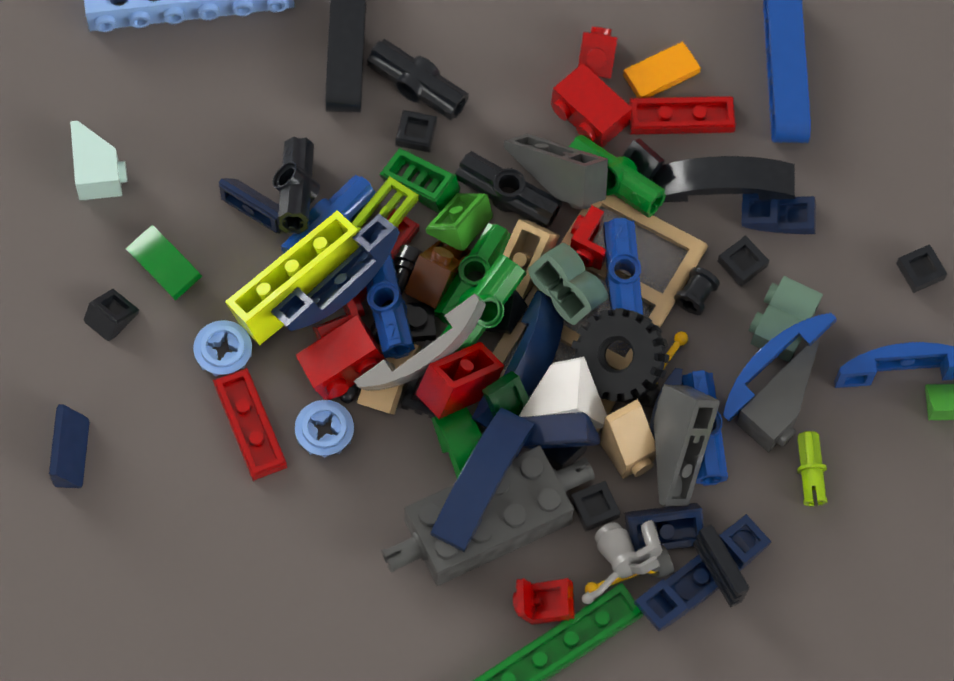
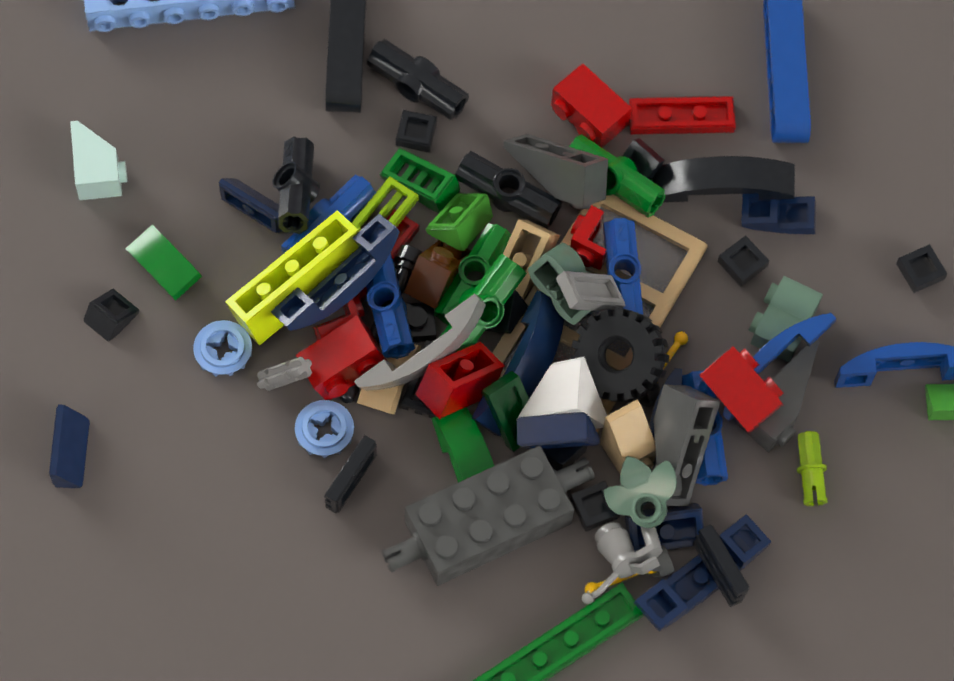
(250, 424): red tile -> none
(284, 373): none -> light grey axle
(350, 474): none -> black tile
(481, 478): dark blue slope -> none
(544, 600): red bracket -> none
(590, 291): none -> light grey tile
(598, 51): red bracket -> none
(640, 487): none -> sand green plate
(661, 71): light orange tile -> none
(697, 290): black bush -> none
(742, 389): none -> red brick

